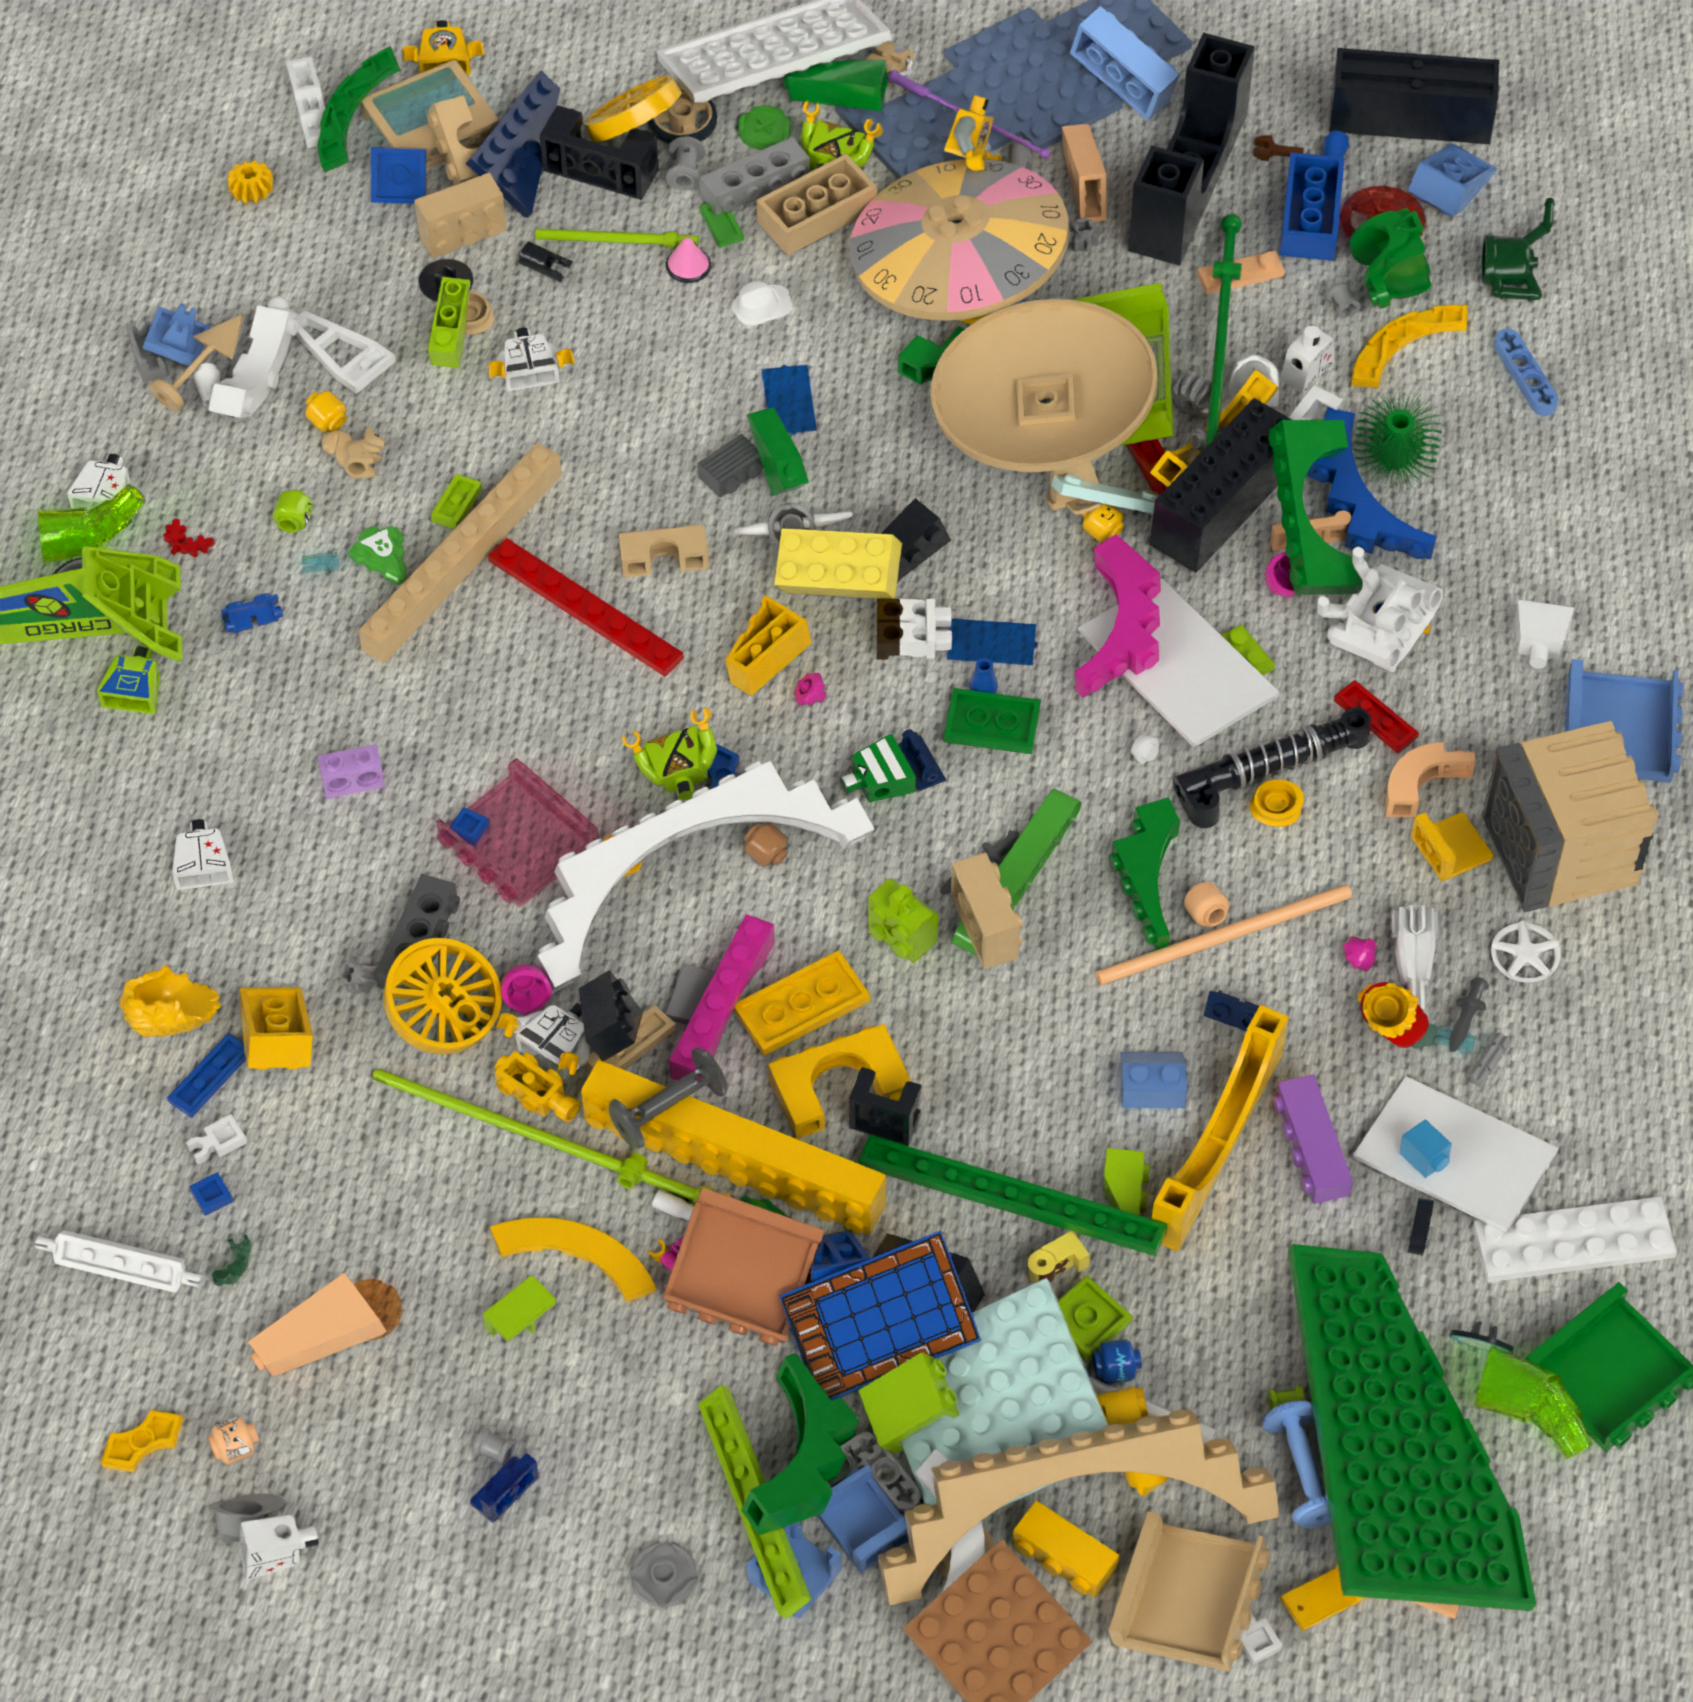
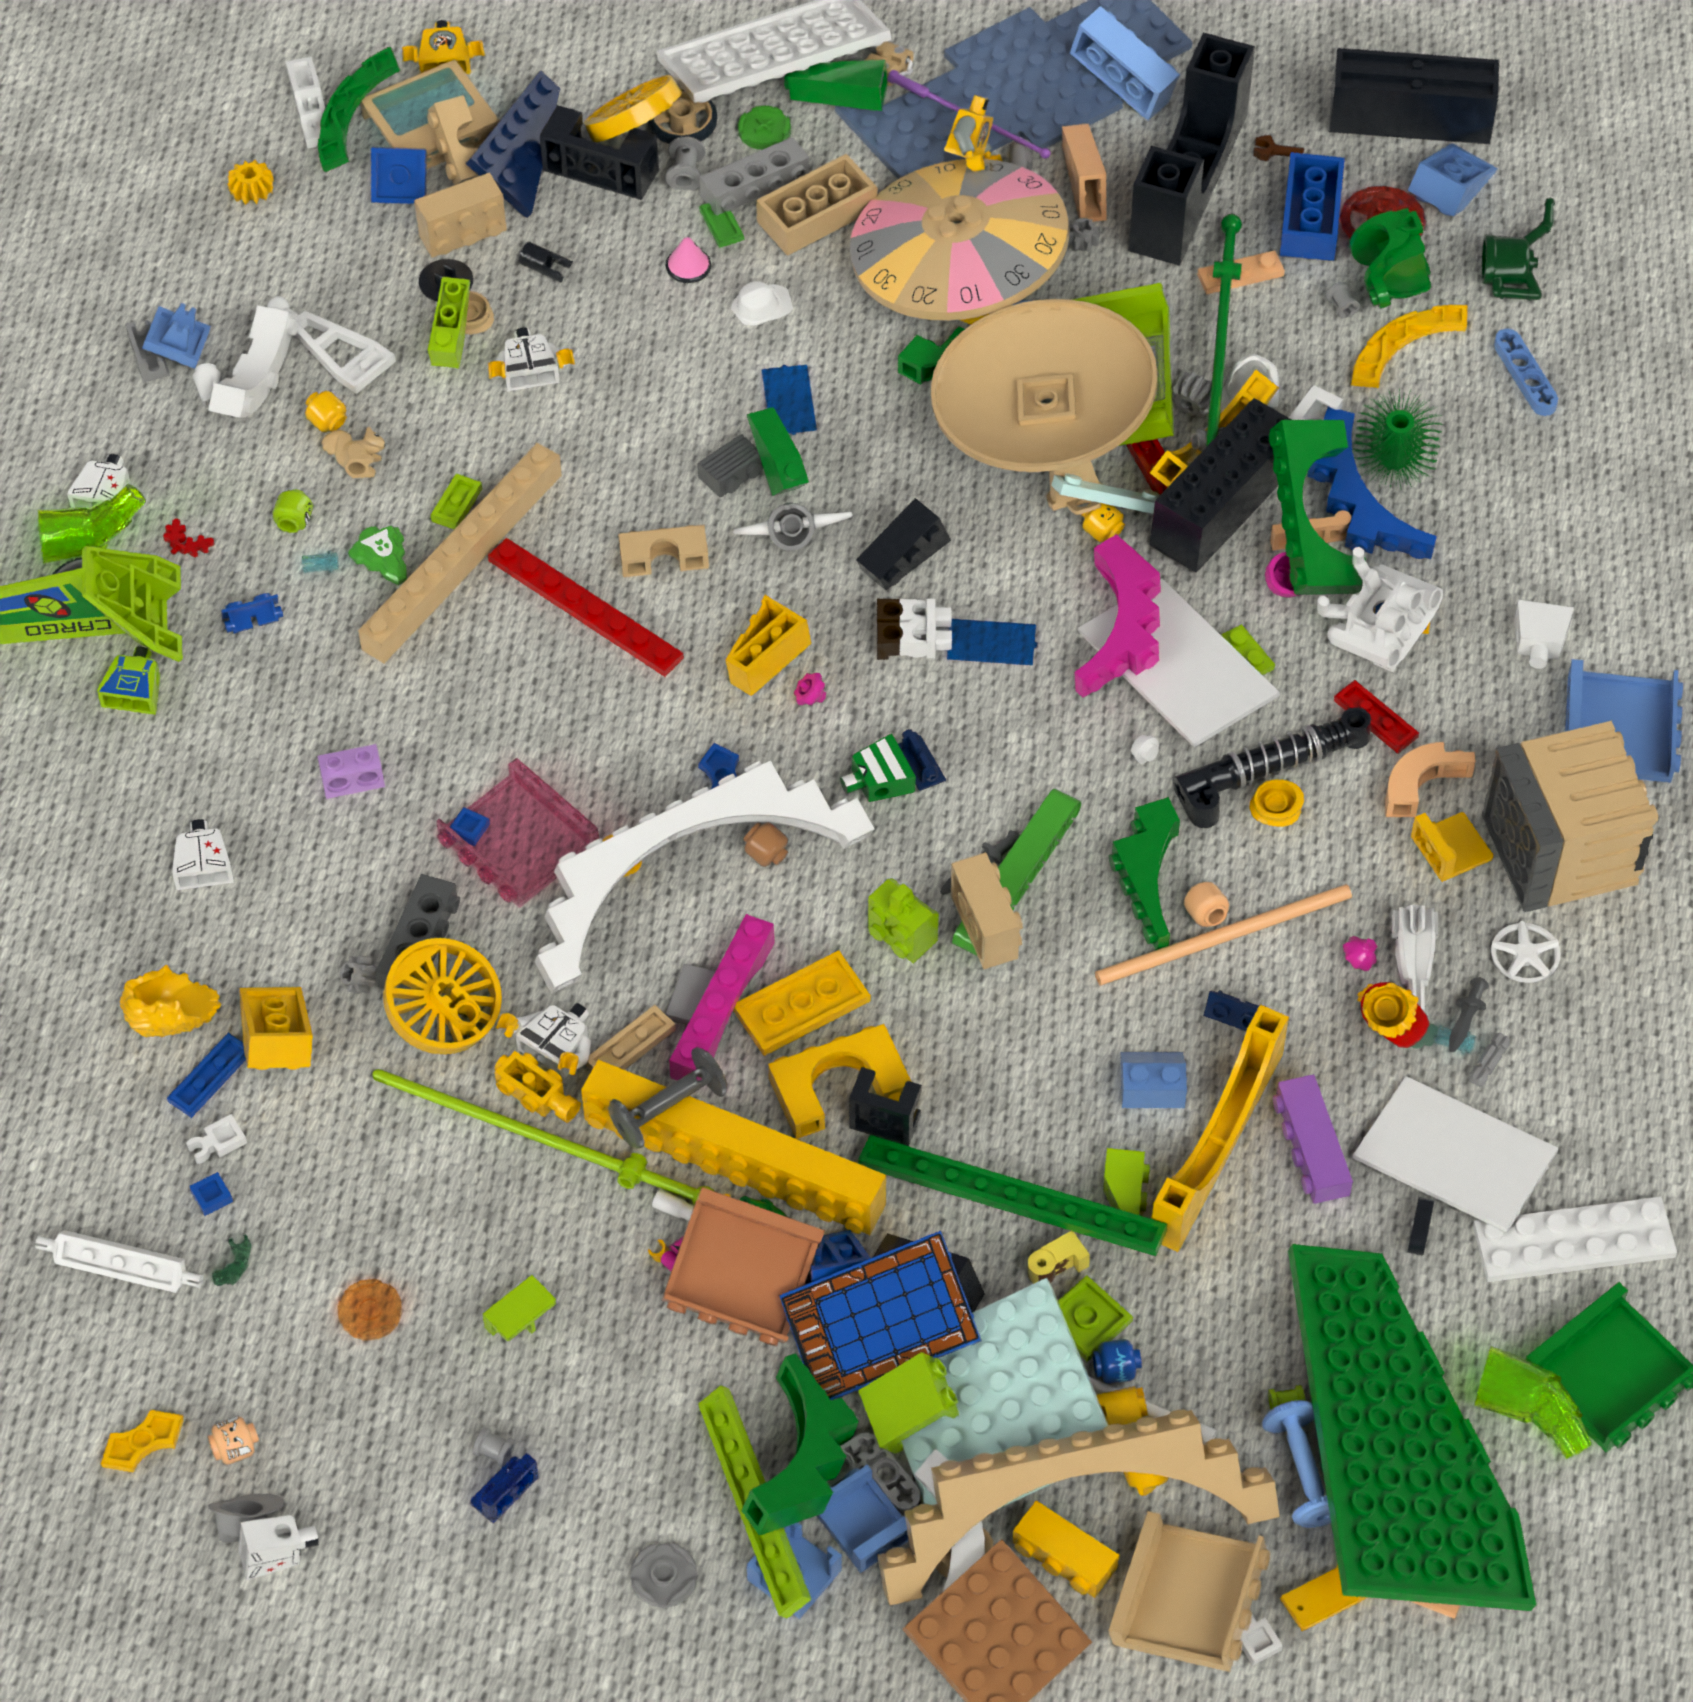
(218, 338): tan piece -> none
(316, 1328): light nougat slope -> none
(524, 979): dark pink helmet -> none
(578, 1241): yellow tile -> none
(609, 1015): black wedge -> none
(670, 239): lime bar -> none
(678, 758): lime torso -> none
(828, 141): lime torso -> none
(838, 563): light yellow brick -> none
(984, 677): blue cone -> none
(992, 721): green plate -> none
(1311, 350): white torso -> none
(1335, 144): blue cone -> none
(1425, 1148): dark azure brick -> none
(1480, 1341): black piece -> none

